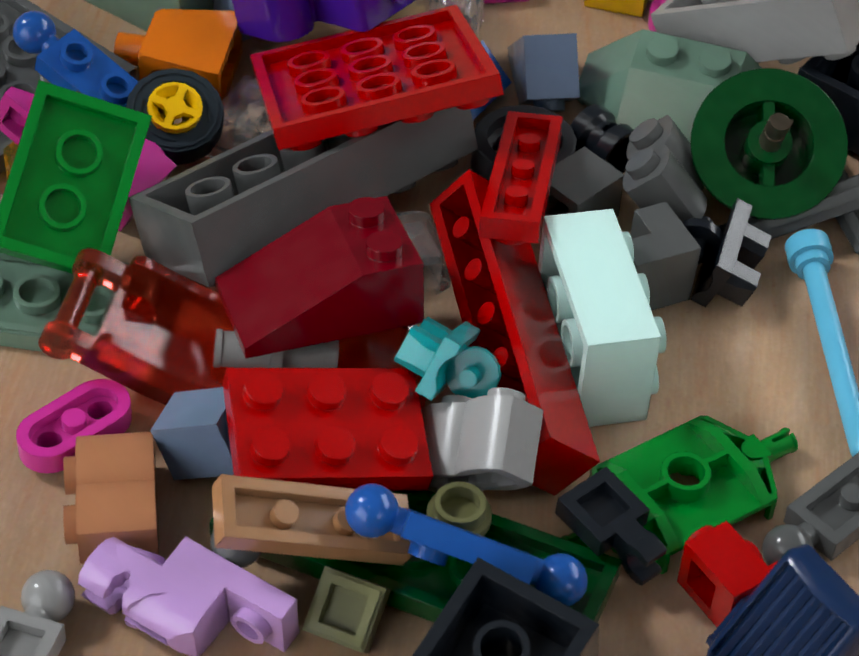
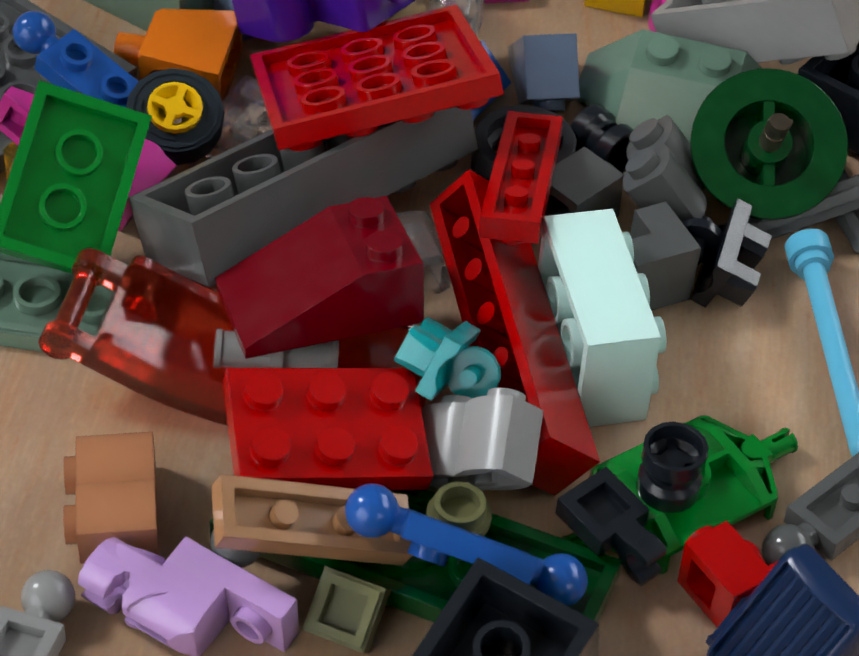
(52, 430): dark pink plate -> none
(194, 434): sand blue brick -> none
(672, 467): none -> black wheel

